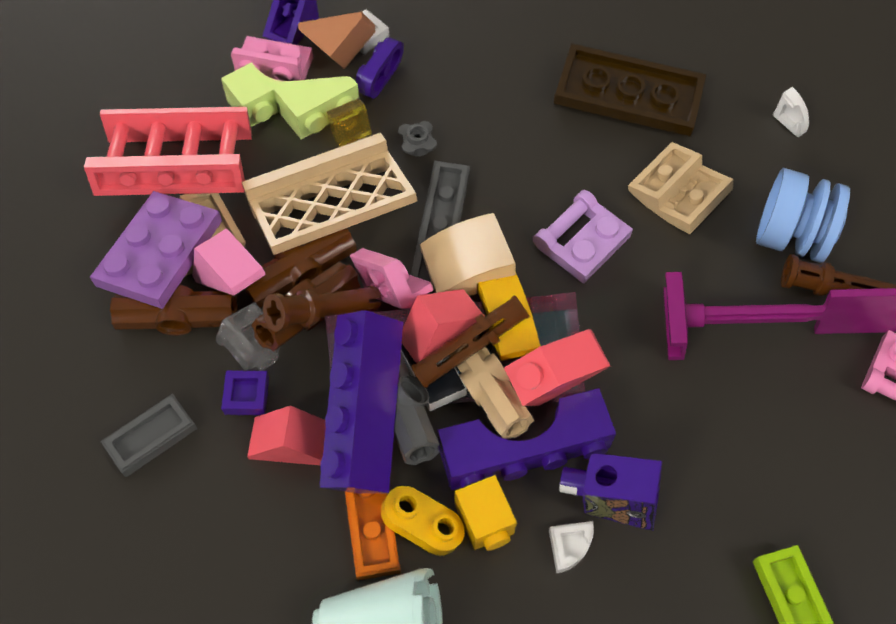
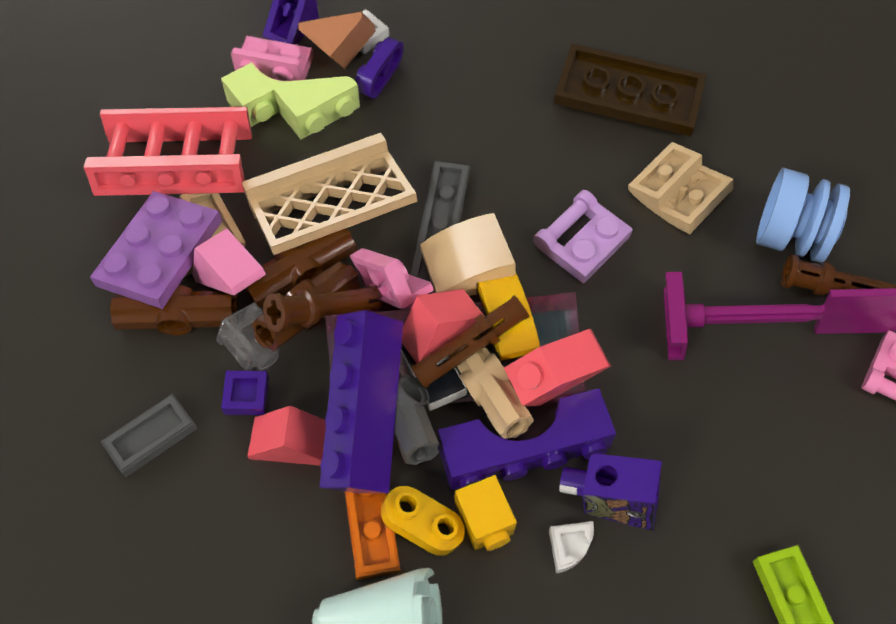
(349, 122): clear yellow plate -> none
(417, 146): dark grey plate -> none
(792, 112): white tile -> none

